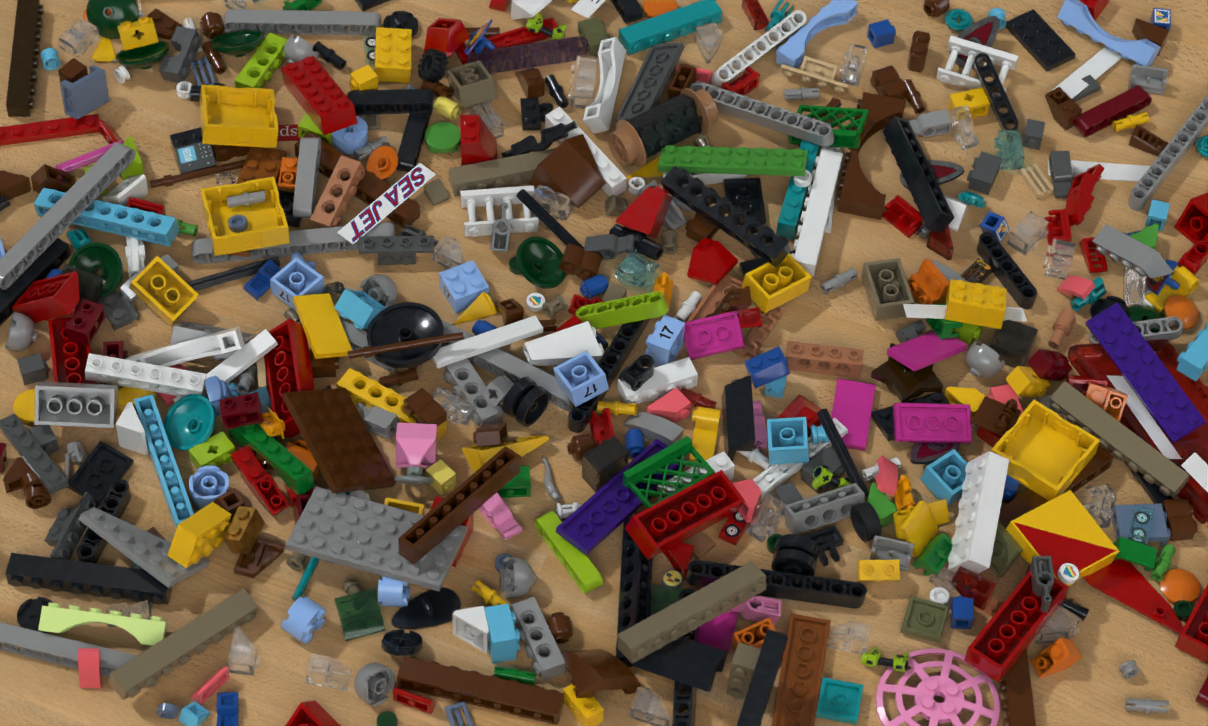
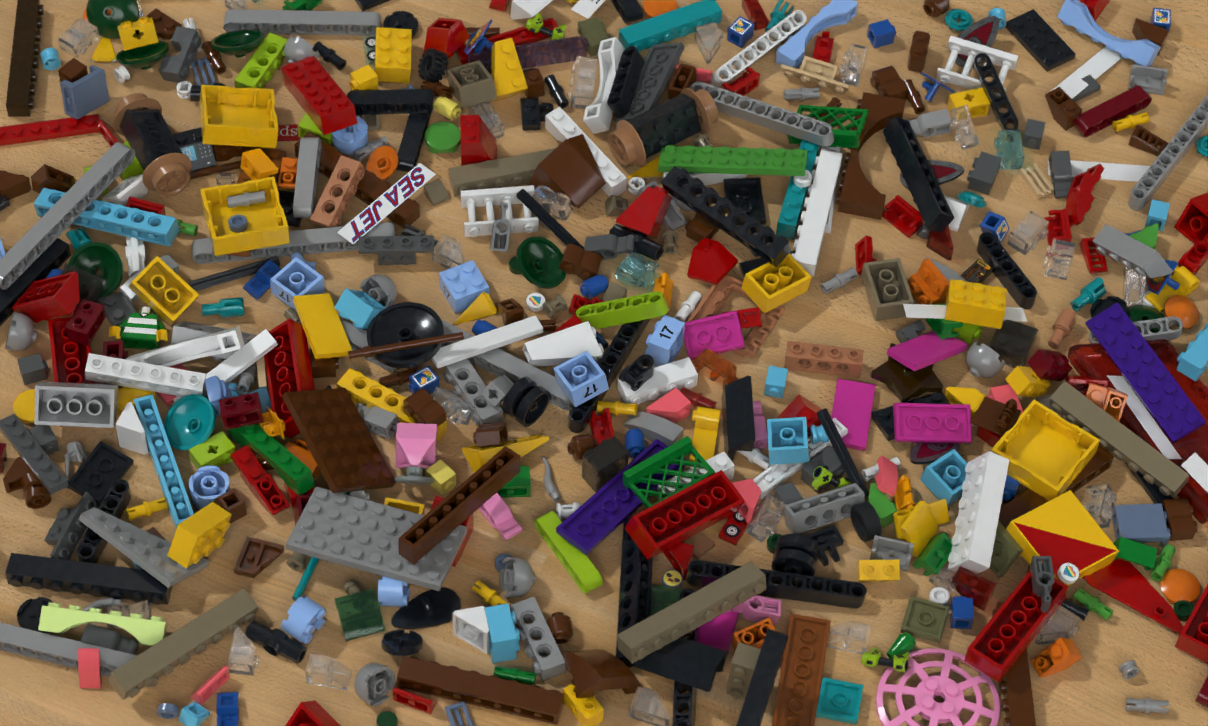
(85, 159): dark pink axle -> none
(103, 603): none -> light grey animal
(108, 639): none -> dark grey piece
(140, 330): none -> torso
(146, 508): none -> yellow pin
(154, 145): none -> brick
(212, 25): reddish brown head -> none
(226, 308): none -> teal arm
(243, 530): pearl gold brick -> none
(257, 164): none -> light orange hinge
(276, 642): none -> black piece
(334, 287): clear smoke arm -> none
(423, 379): none -> blue brick
(507, 70): none -> yellow wedge
(548, 136): black piece -> none
(625, 82): none -> black beam
(718, 365): none -> clear orange window
(740, 32): none -> blue brick
(740, 301): reddish brown hinge -> none
(767, 367): blue brick -> none
(823, 47): none -> red plate
(863, 253): none -> red plate
(902, 645): none -> green cone
(932, 88): none -> blue shield
(1076, 286): coral slope -> none
(1093, 604): none -> bright green pin
(1140, 524): clear light blue tile -> none

